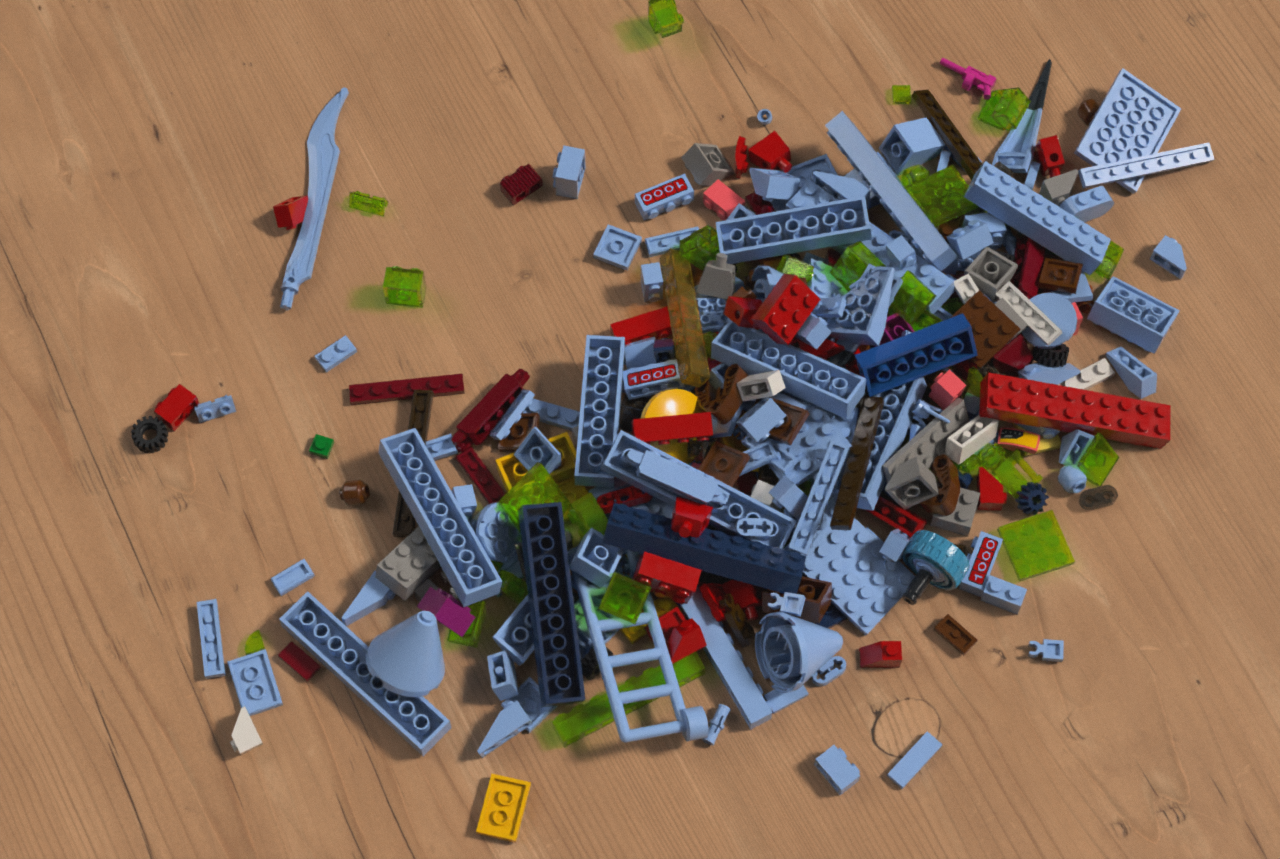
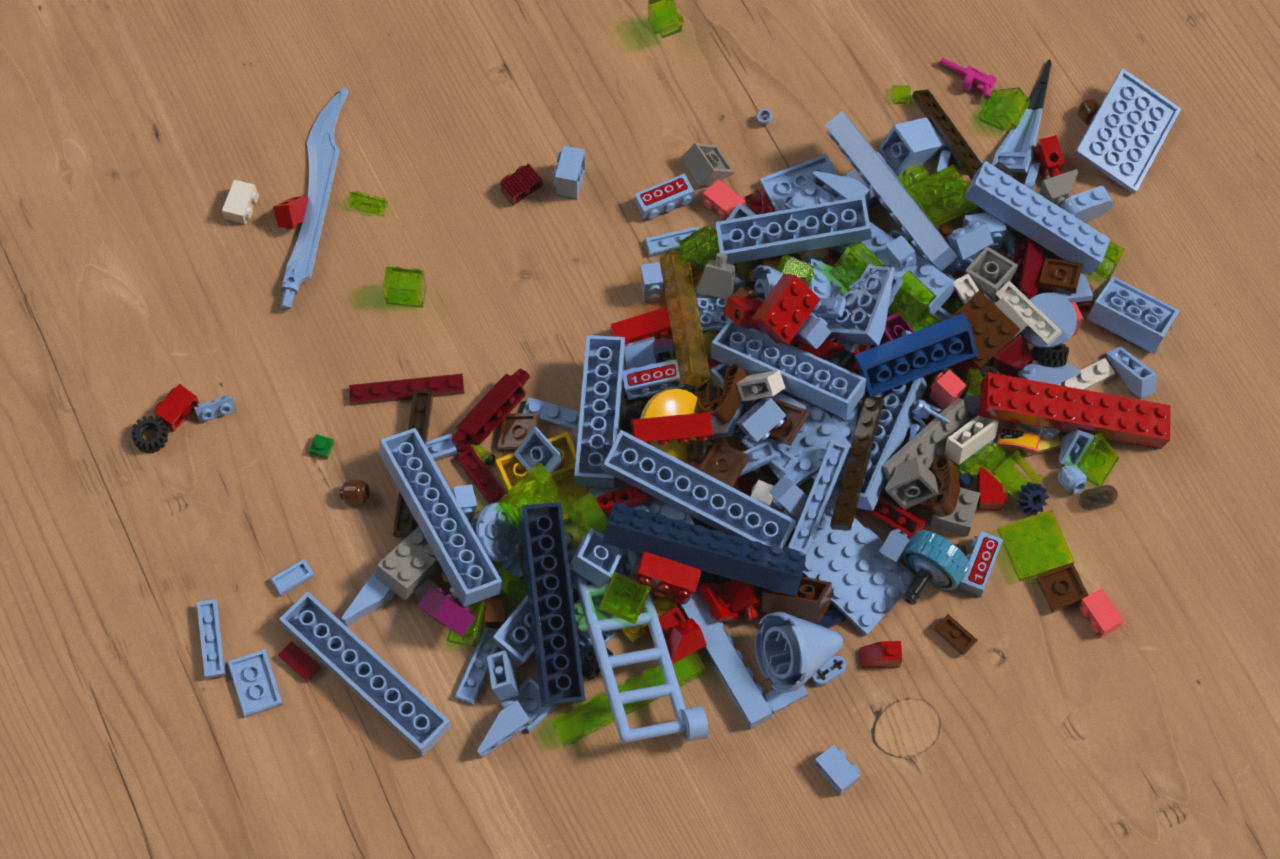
(240, 202): none -> white brick
(245, 734): white slope -> none
(254, 643): clear neon green tile -> none
(335, 353): light blue plate -> none
(408, 656): light blue cone -> none
(477, 668): none -> light blue tile
(487, 457): none -> clear neon green piece
(495, 612): none -> dark orange brick
(503, 808): yellow plate -> none
(512, 415): light blue plate -> none
(617, 247): light blue plate -> none
(676, 478): light blue hinge -> none
(690, 517): red torso -> none
(716, 724): light blue pin -> none
(737, 621): dark brown plate -> none
(740, 157): red slope -> none
(754, 522): light blue beam -> none
(771, 153): red torso -> none
(774, 184): light blue slope -> none
(789, 604): light blue plate -> none
(914, 760): light blue tile -> none
(1003, 594): light blue brick -> none
(1049, 649): light blue plate -> none
(1062, 587): none -> reddish brown plate
(1100, 613): none -> coral brick
(1145, 165): light blue plate -> none
(1170, 256): light blue slope -> none

